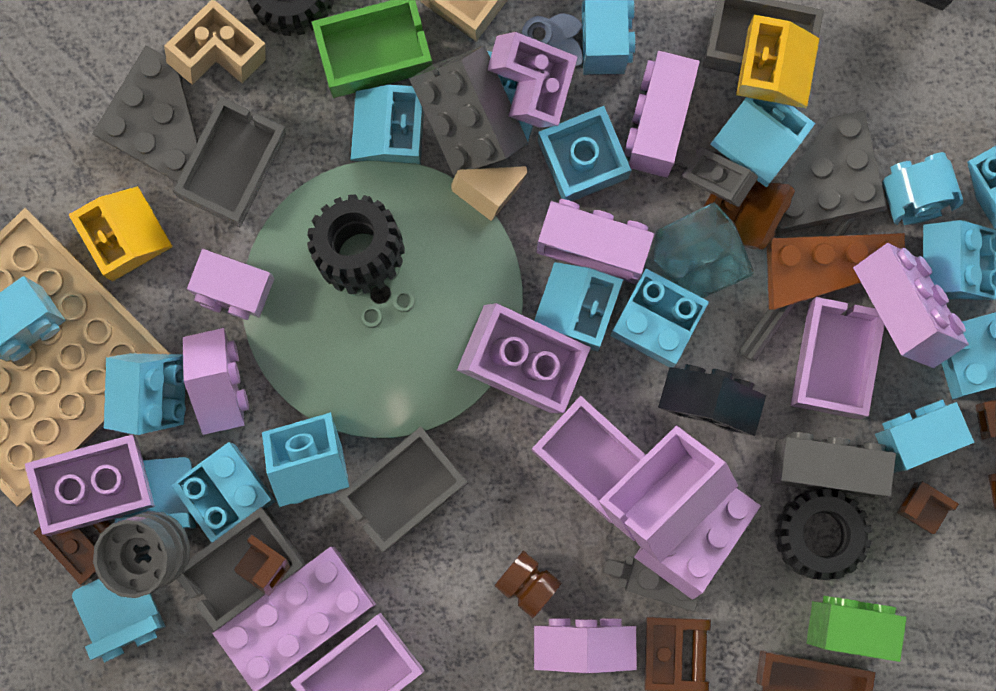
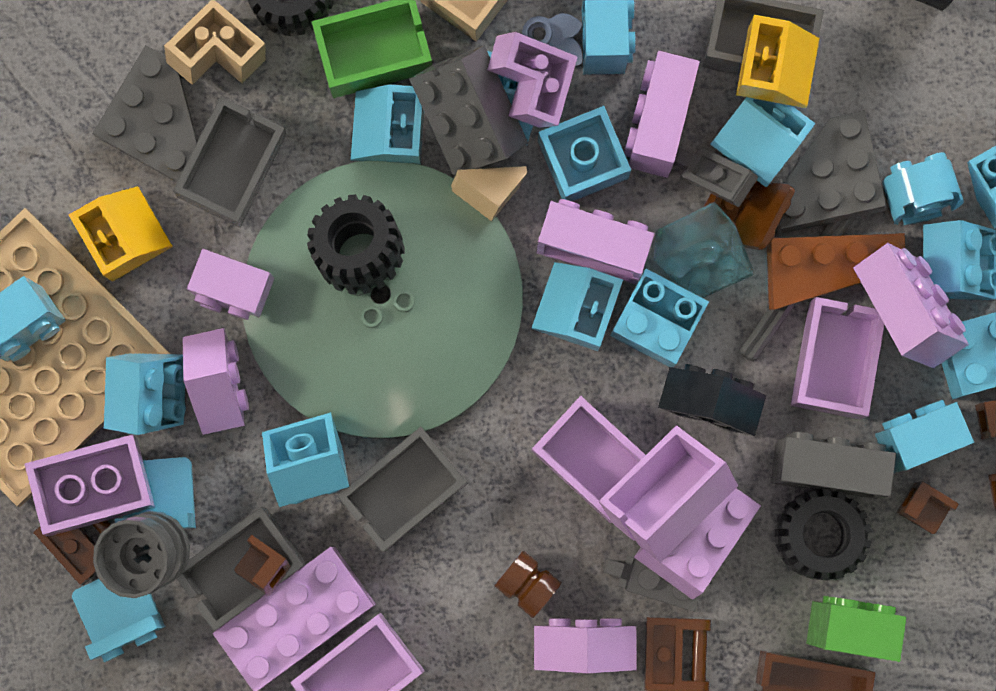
(222, 491): medium azure slope -> none
(523, 358): lavender brick -> none

